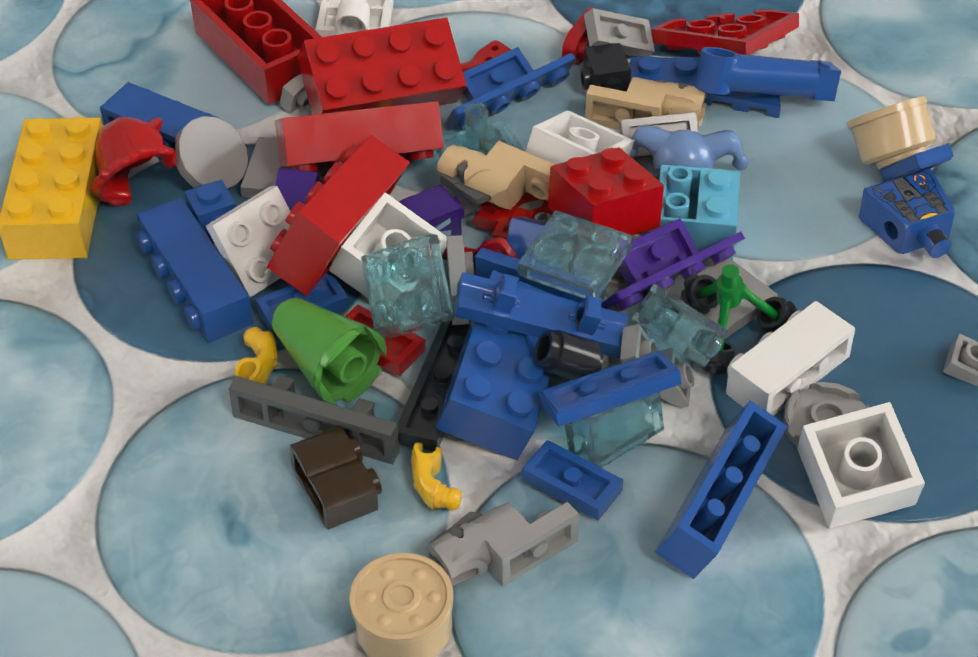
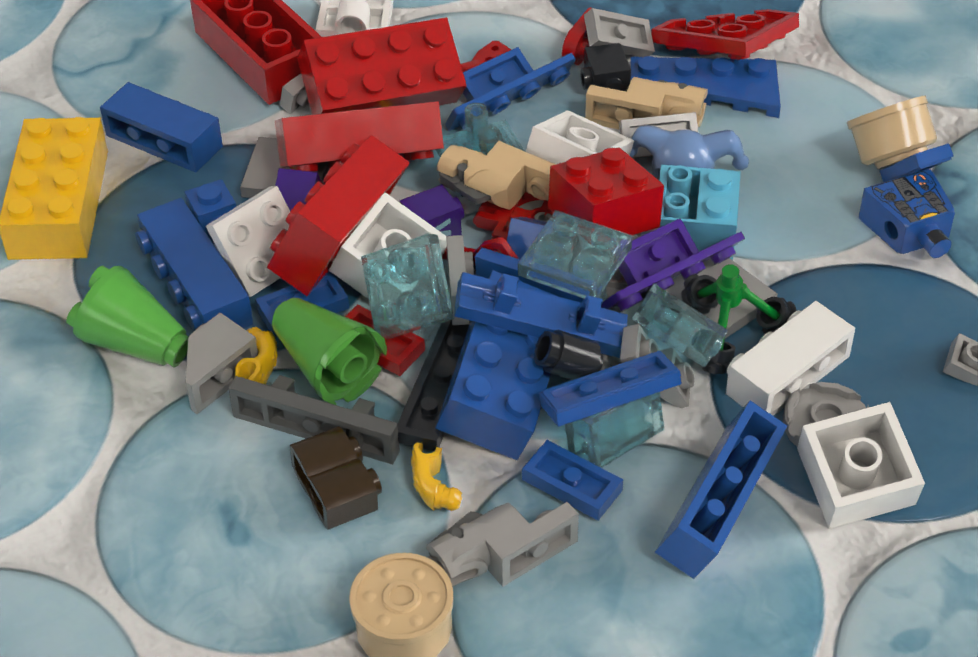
(123, 146): red hair -> none
(127, 319): none -> bright green cone
(210, 152): light grey tile -> none
(212, 359): none -> light grey slope
(726, 71): blue piece -> none

